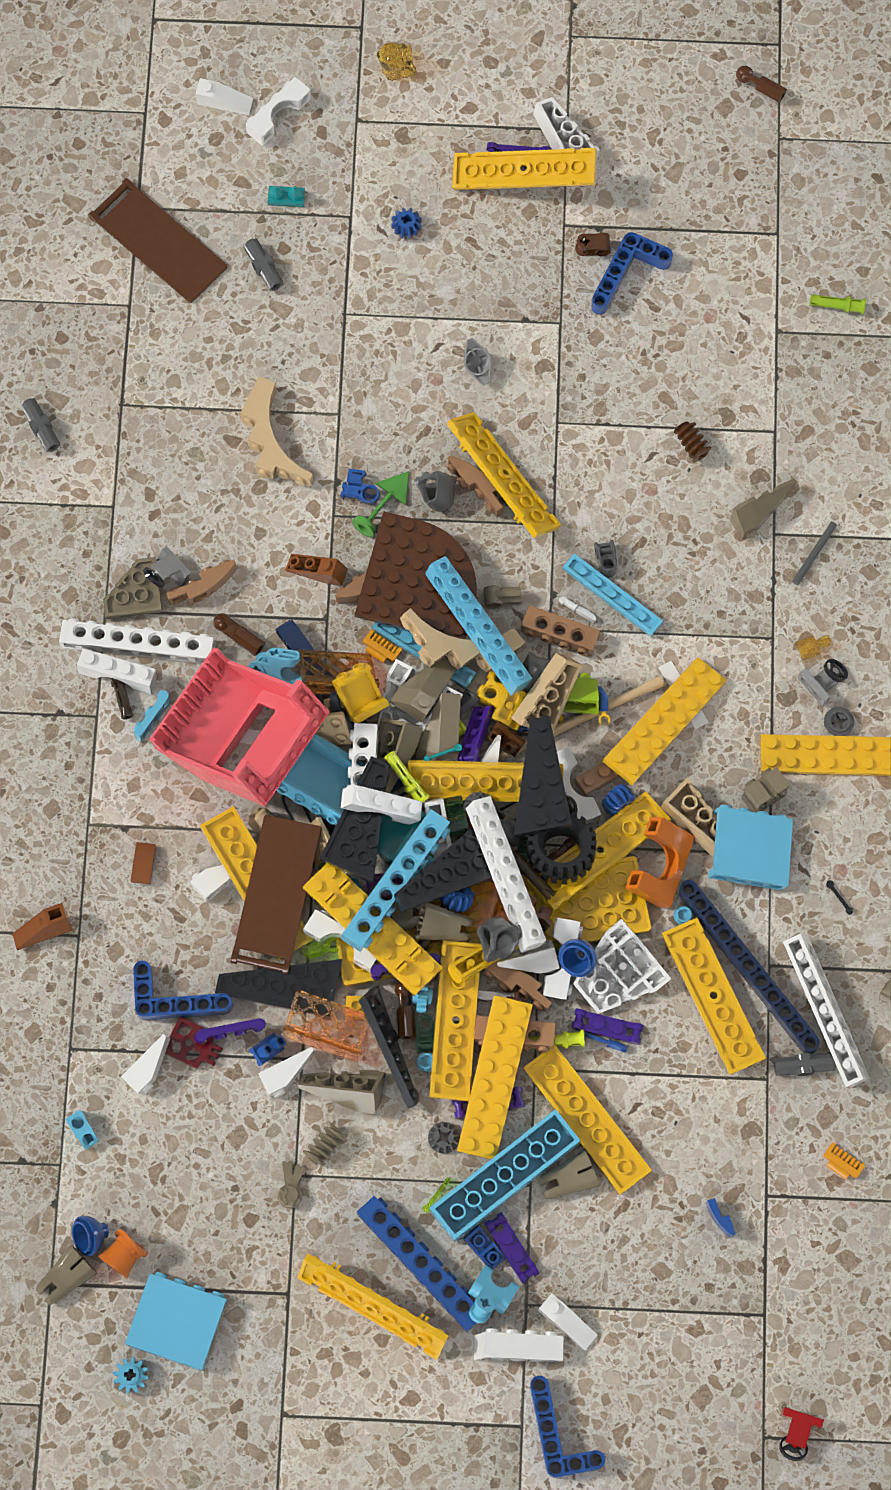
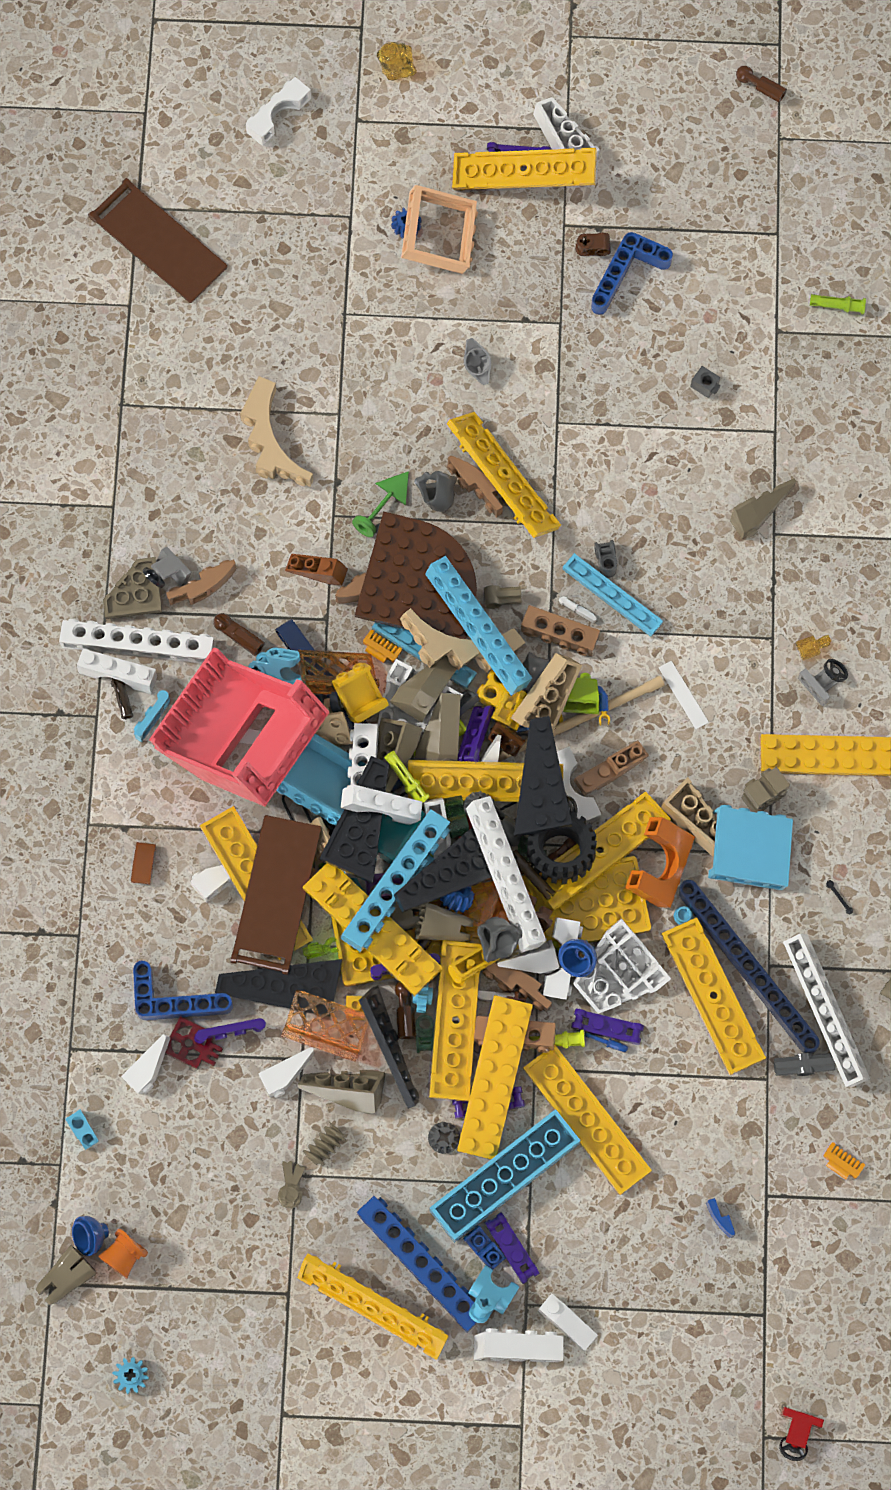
(40, 425): dark grey piece -> none
(43, 926): dark orange slope -> none
(176, 1321): medium azure panel -> none
(222, 97): white slope -> none
(256, 819): tan head -> none
(263, 264): dark grey piece -> none
(268, 1048): blue hips -> none
(286, 196): teal tile -> none
(322, 927): white arch -> none
(354, 488): blue piece -> none
(424, 1062): medium azure plate -> none
(425, 1208): clear neon green hinge -> none
(447, 200): none -> light nougat window
(457, 748): teal hinge -> none
(553, 1436): blue beam -> none
(570, 1177): dark tan piece -> none
(617, 799): blue gear -> none
(664, 721): yellow plate -> none
(692, 441): reddish brown piece -> none
(705, 375): none -> dark grey brick
(814, 553): dark grey bar -> none
(842, 714): dark grey gear -> none

